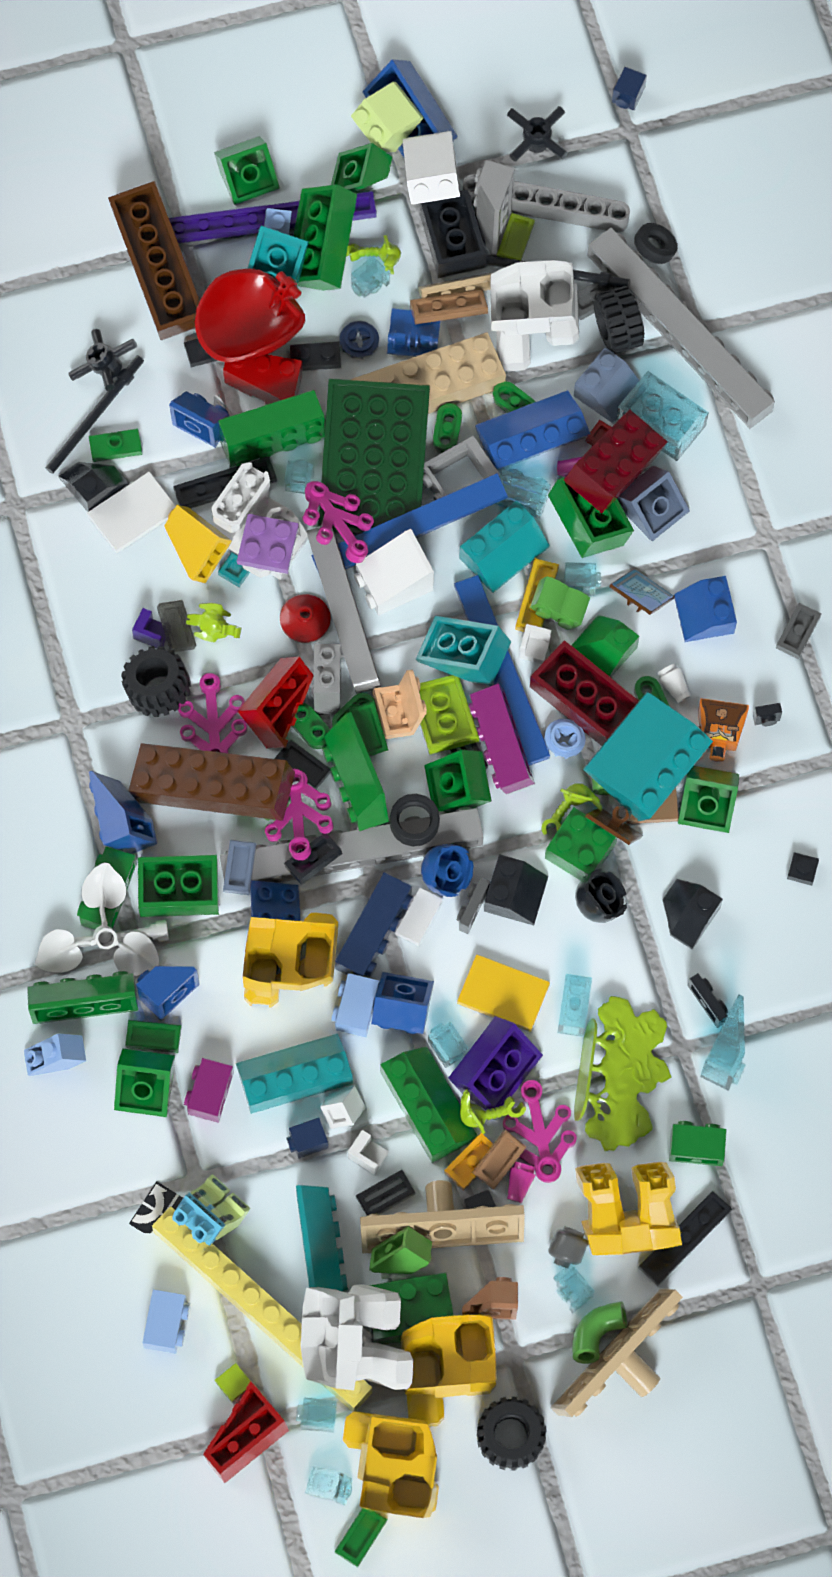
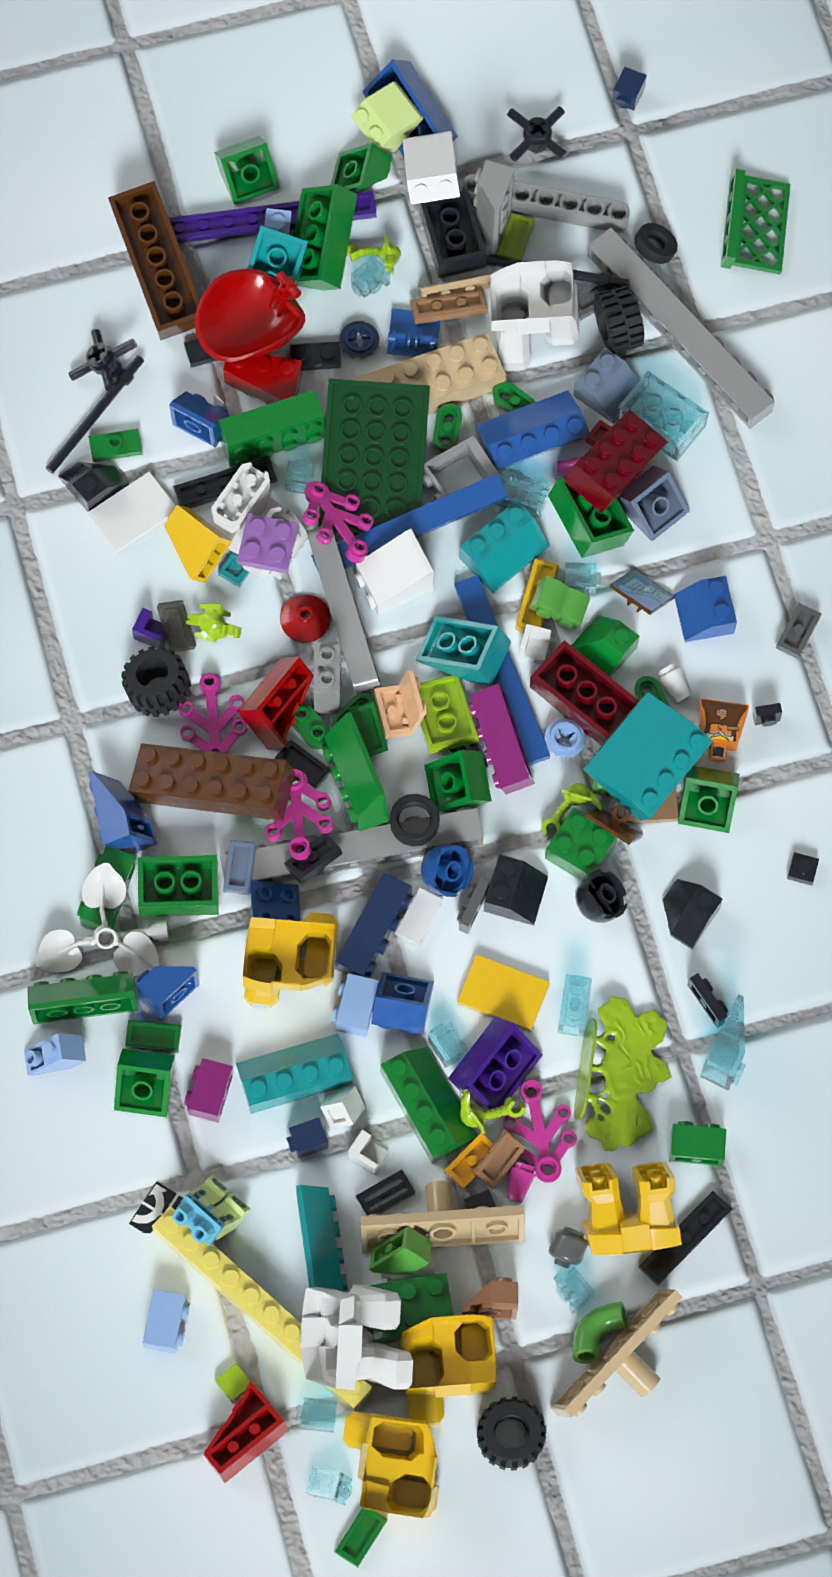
(734, 223): none -> green fence

